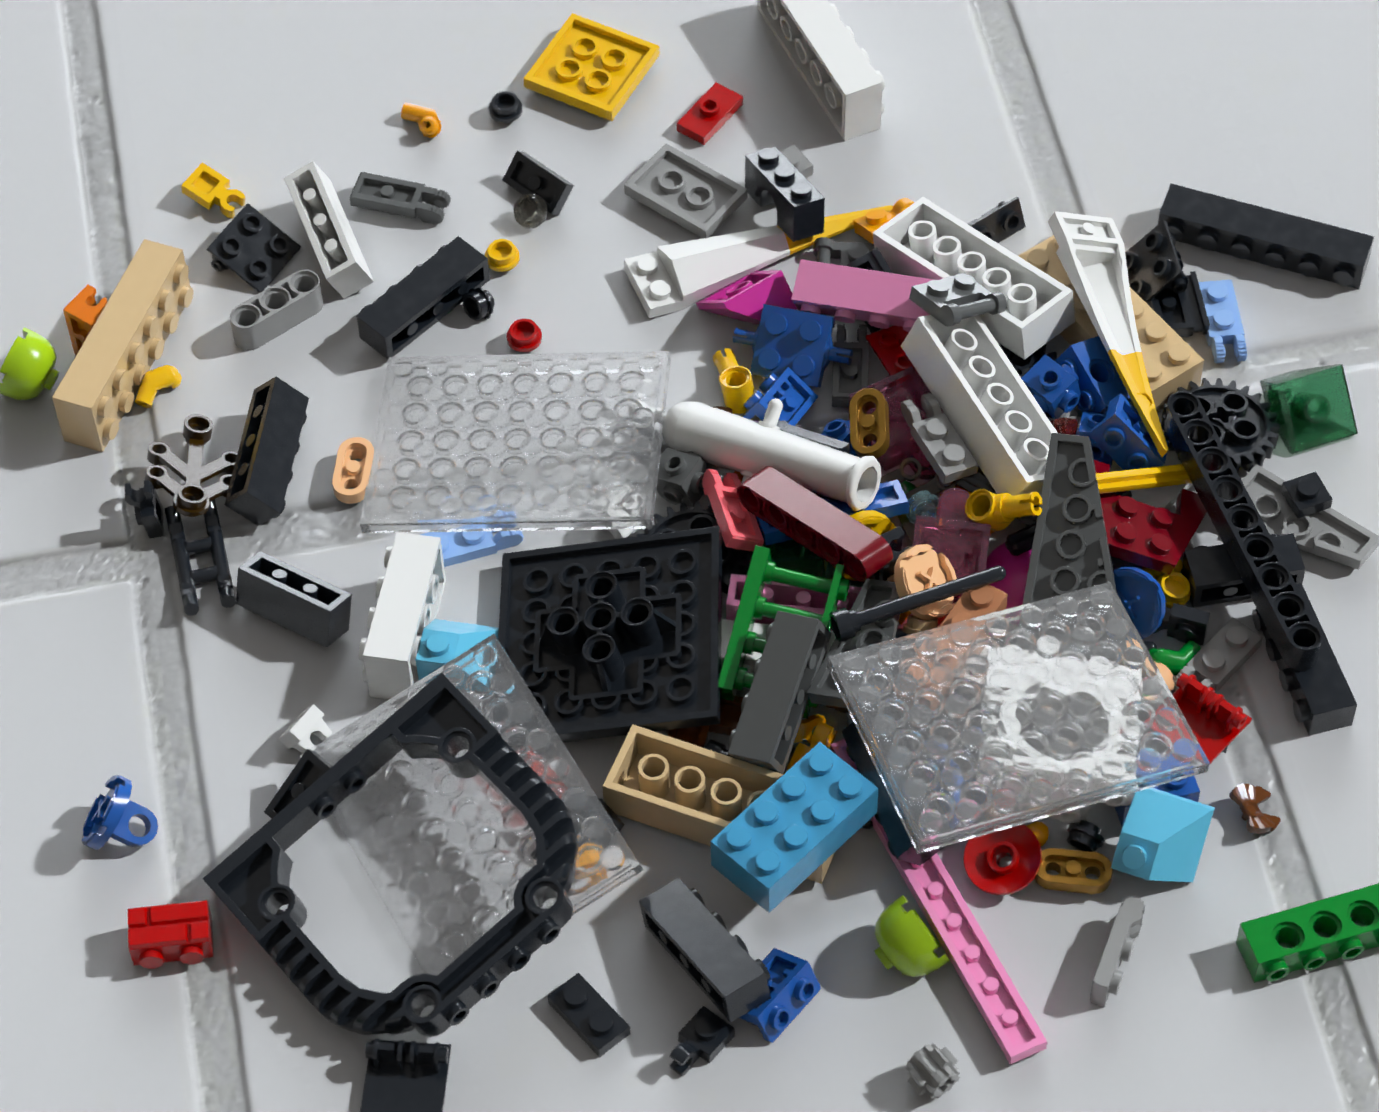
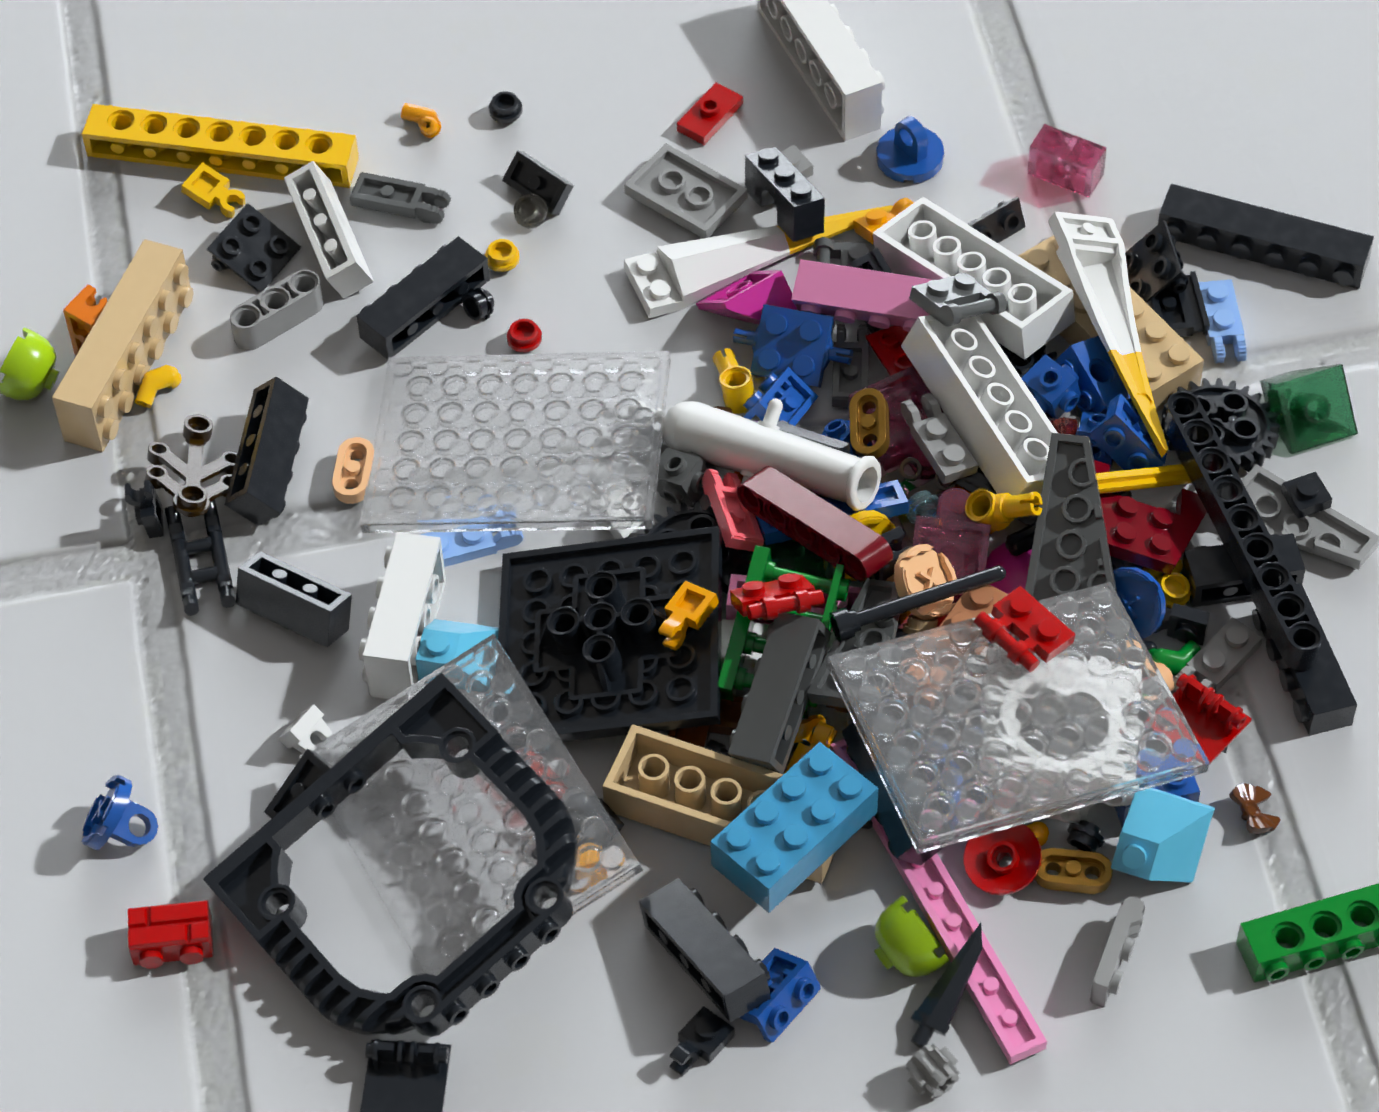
(218, 143): none -> yellow brick
(589, 1014): black plate -> none
(591, 66): yellow plate -> none
(686, 609): none -> light orange plate
(776, 597): none -> red plate
(910, 152): none -> blue tile
(942, 1001): none -> black bar
(1031, 623): none -> red plate
(1066, 160): none -> clear pink brick

